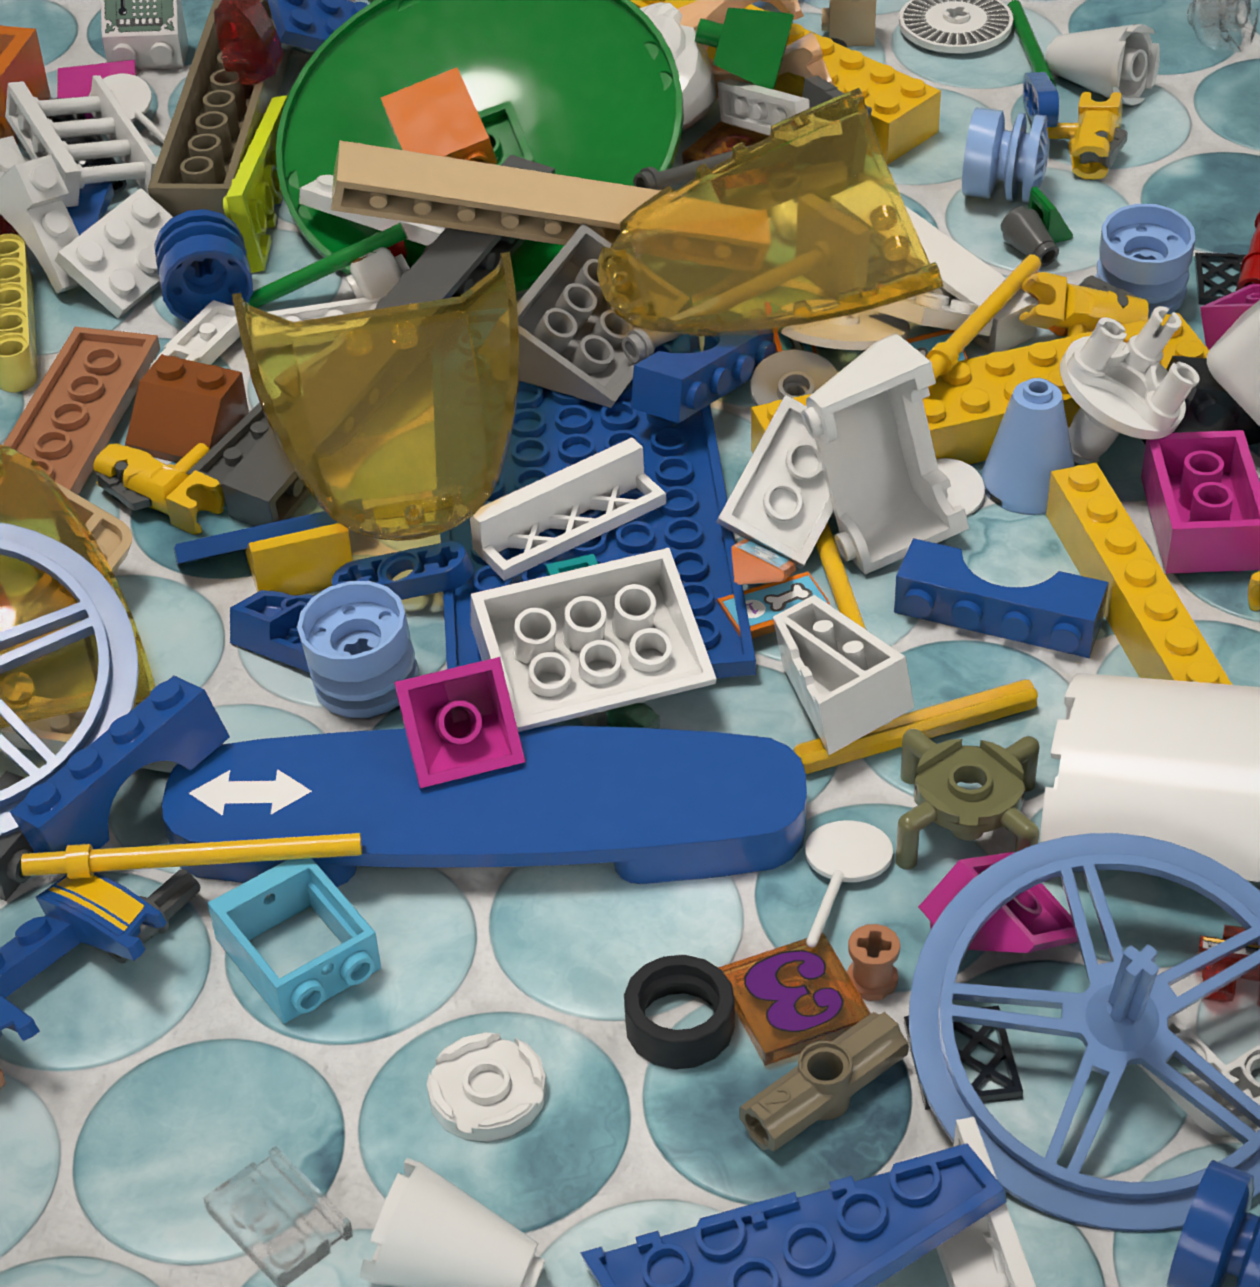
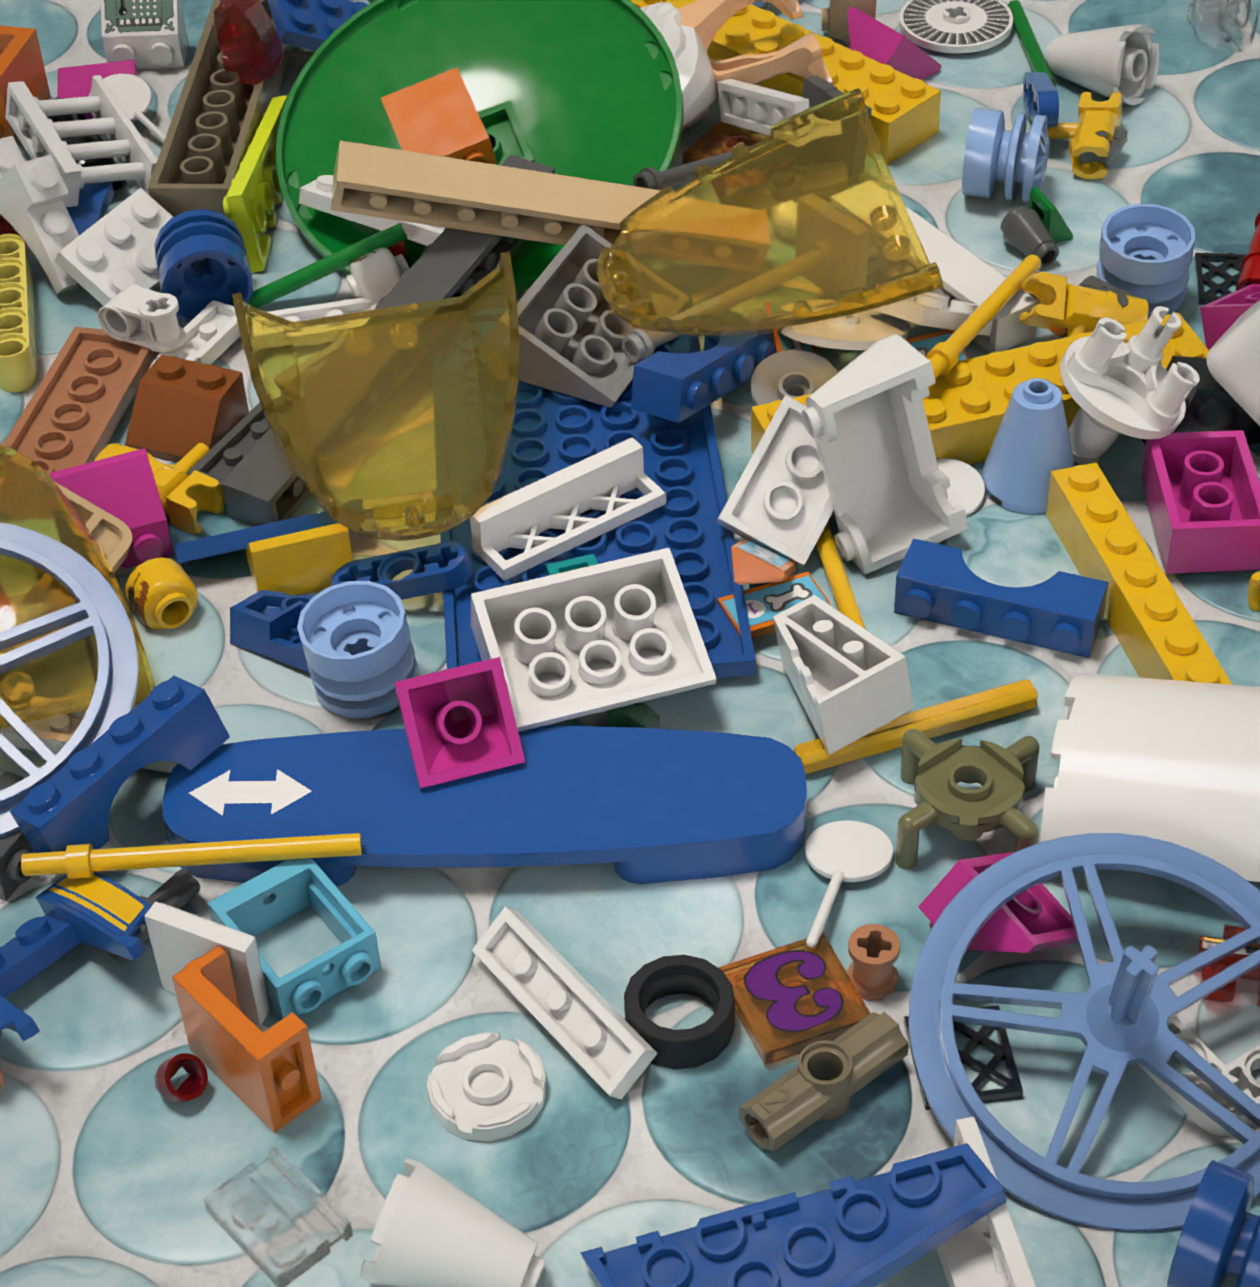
(129, 492): none -> dark pink slope
(143, 319): none -> white piece
(161, 593): none -> yellow head
(182, 937): none -> white tile
(188, 1086): none -> dark red hinge
(265, 1070): none -> orange panel
(564, 1003): none -> white plate
(748, 43): green torso -> none
(888, 46): none -> dark pink slope

